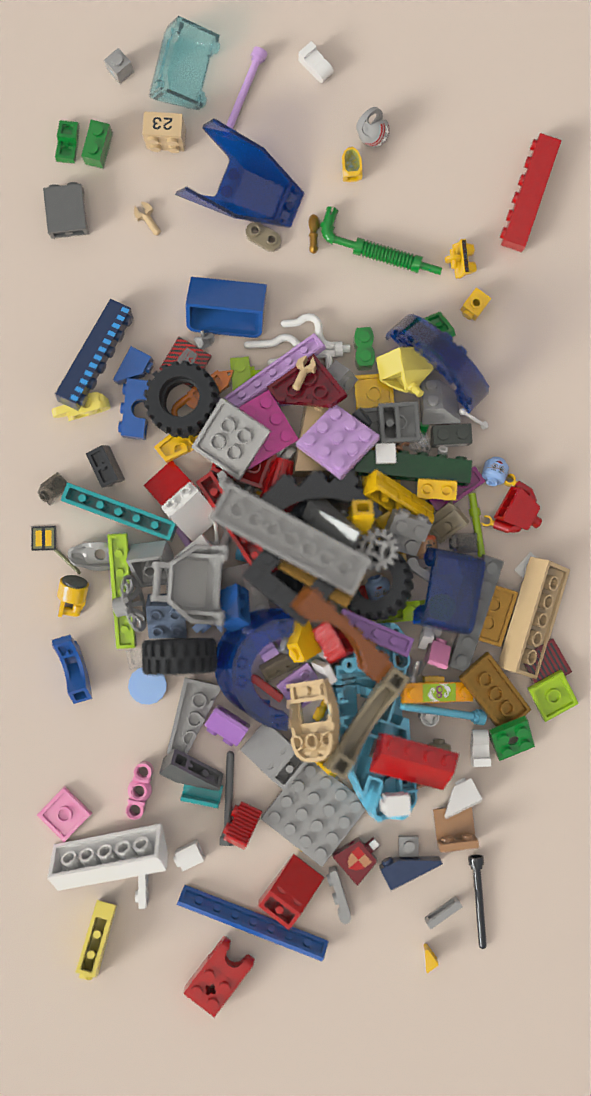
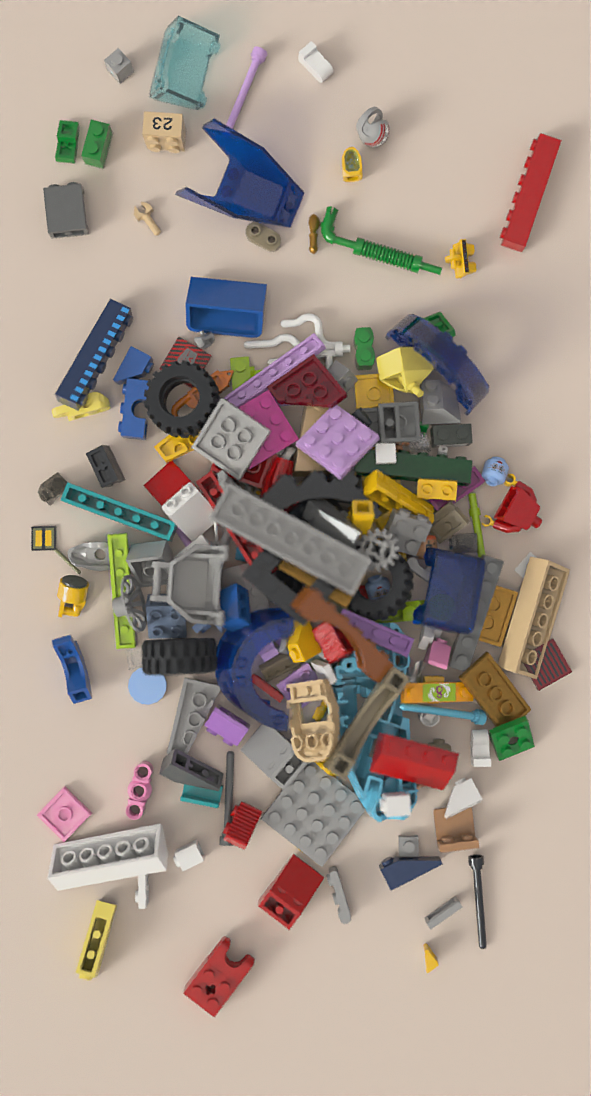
(252, 923): blue plate -> none
(311, 368): tan bar -> none
(357, 858): dark red torso -> none
(462, 411): white hinge -> none
(475, 304): yellow brick -> none
(552, 695): lime tile -> none

